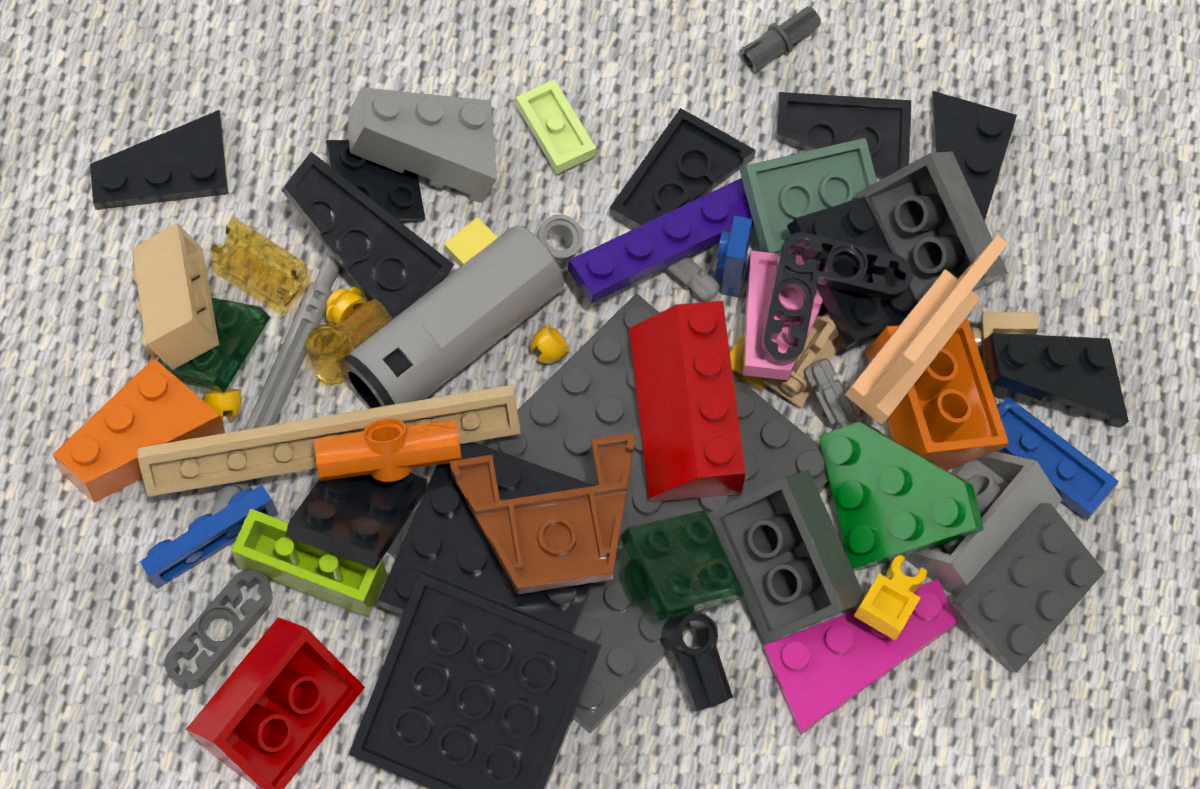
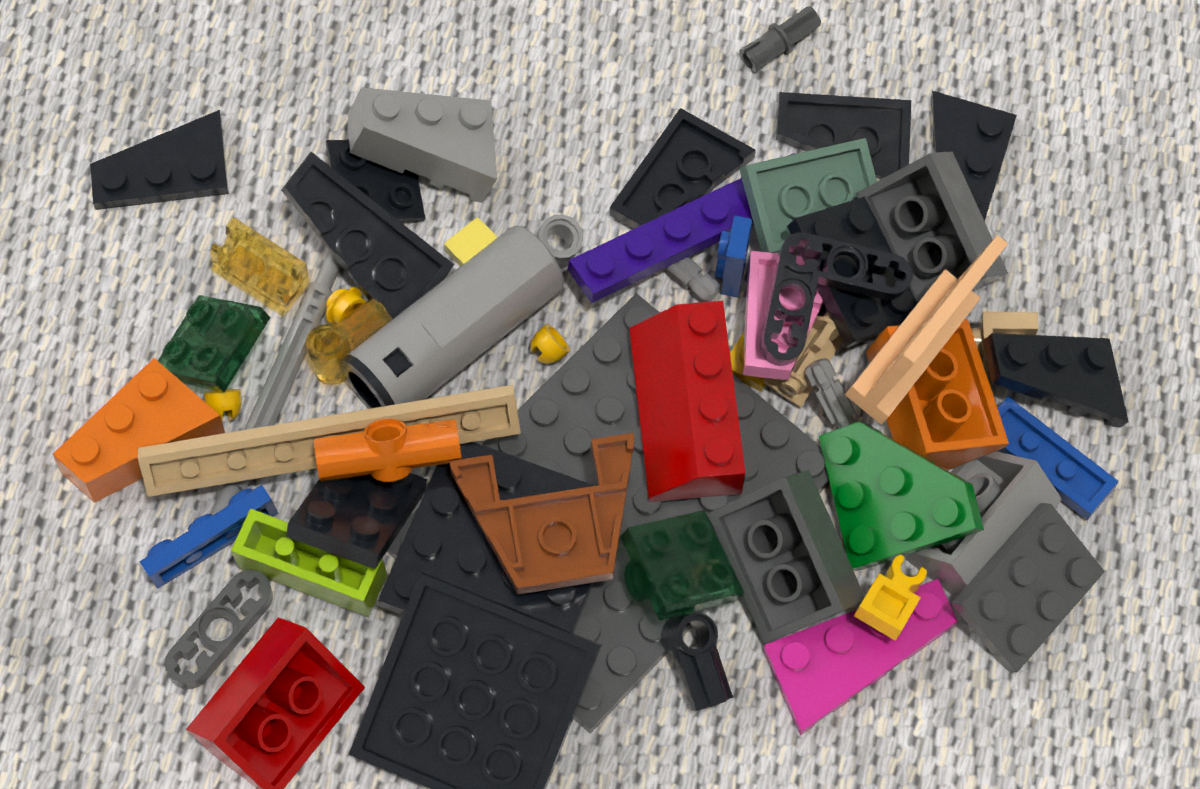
(174, 297): tan brick -> none
(555, 126): yellowish green plate -> none

